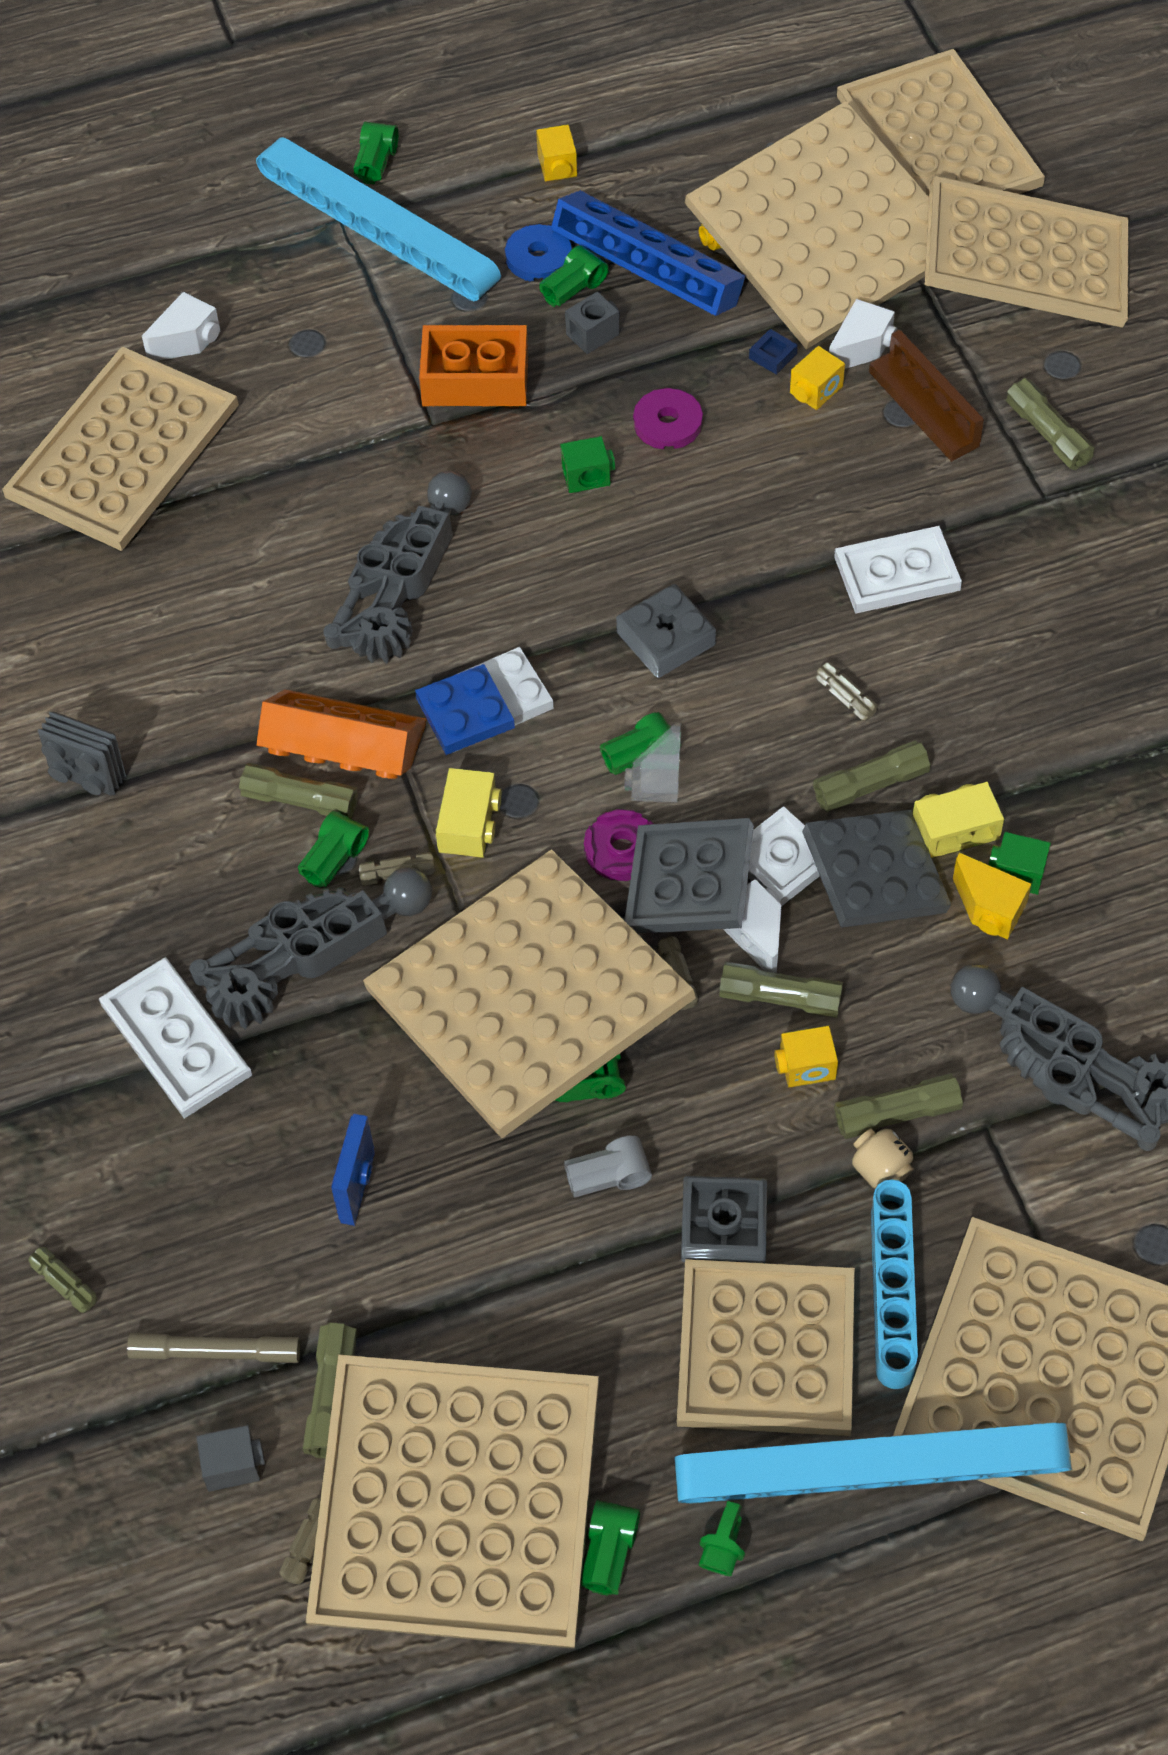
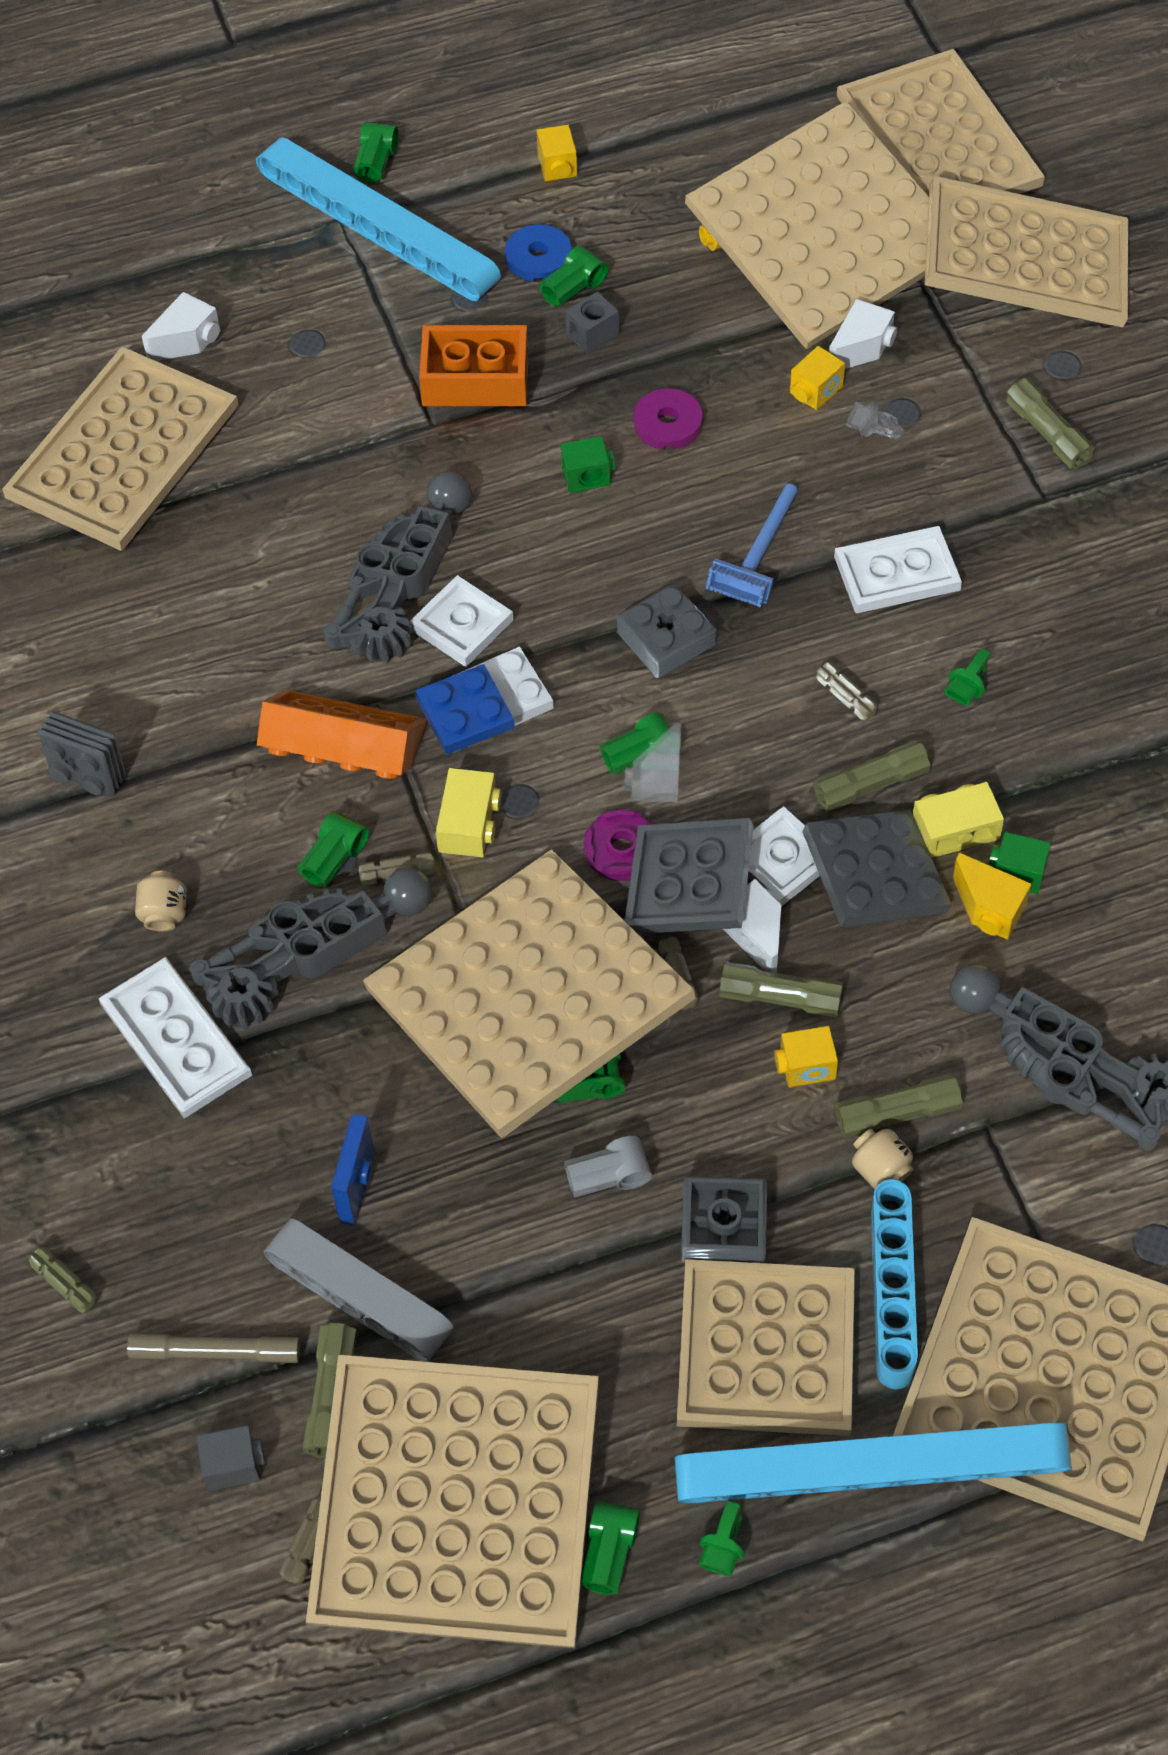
(160, 901): none -> tan head
(271, 785): olive axle -> none
(358, 1290): none -> light grey beam
(461, 620): none -> white plate
(647, 252): blue brick -> none
(744, 581): none -> medium blue piece
(773, 351): dark blue plate -> none
(869, 420): none -> clear piece
(928, 398): reddish brown fence -> none
(967, 683): none -> green piece

